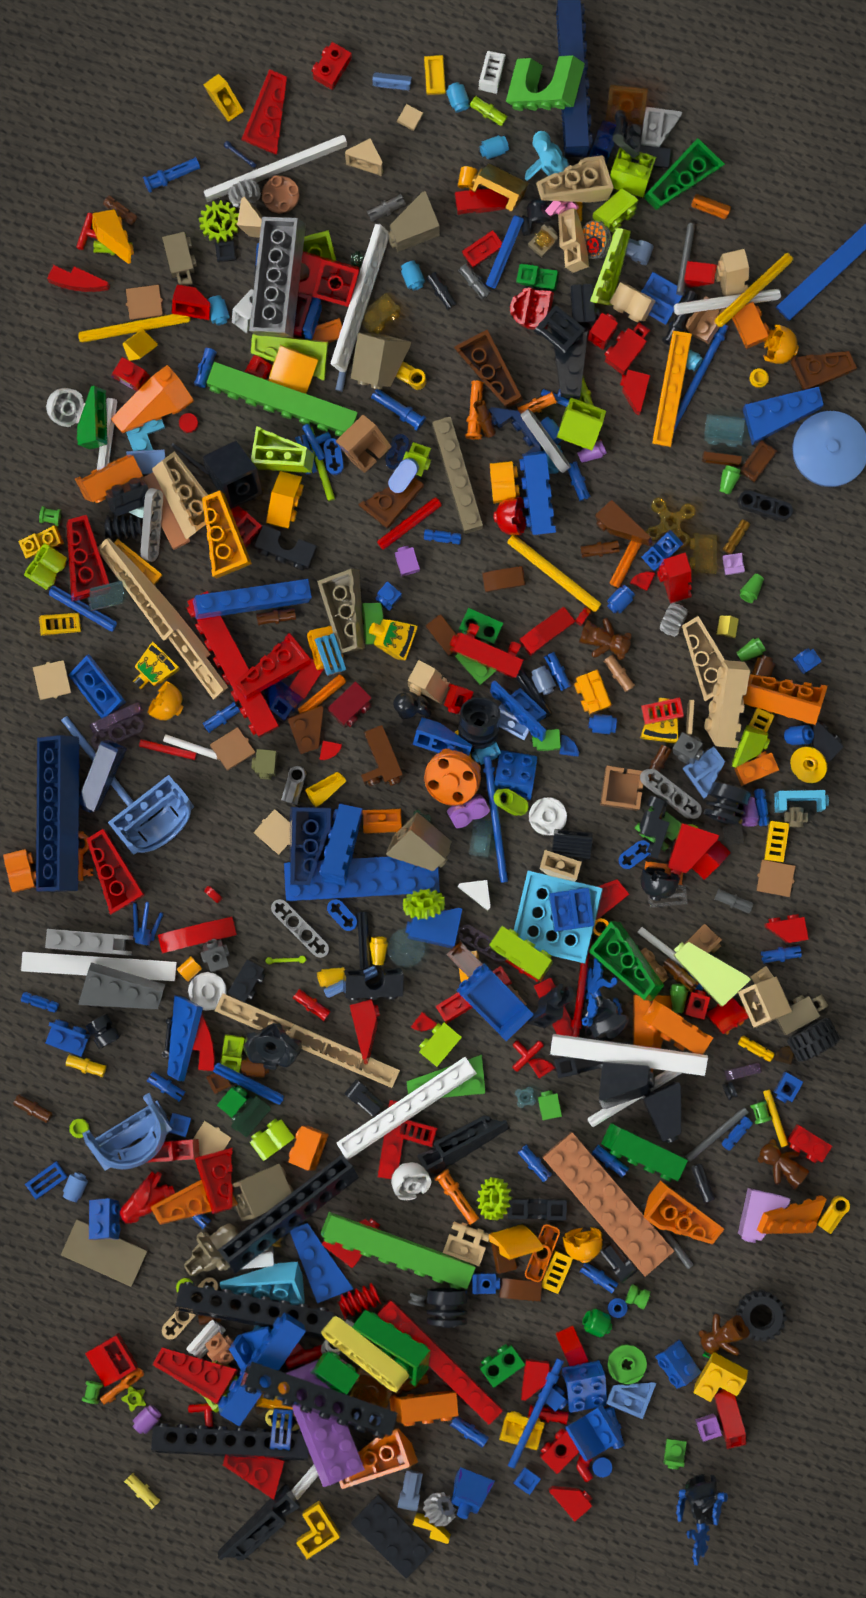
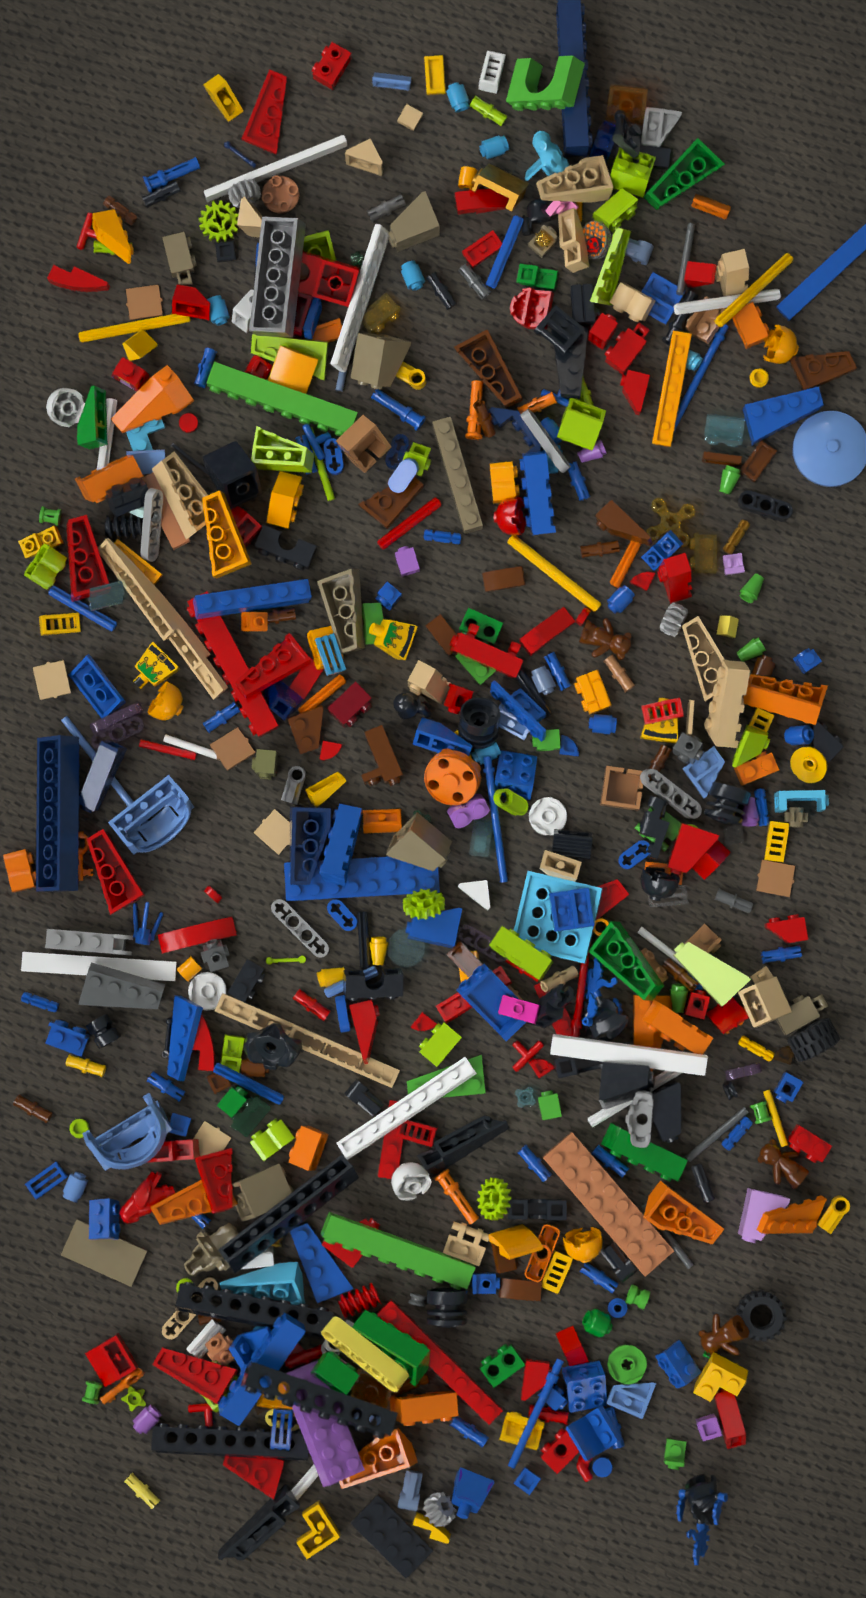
(161, 194): none -> black pin
(254, 621): none -> orange bracket
(342, 1013): none -> blue beam
(519, 1009): none -> dark pink plate
(559, 978): none -> tan pin
(572, 1500): red slope -> none
(640, 1133): none -> light grey piece

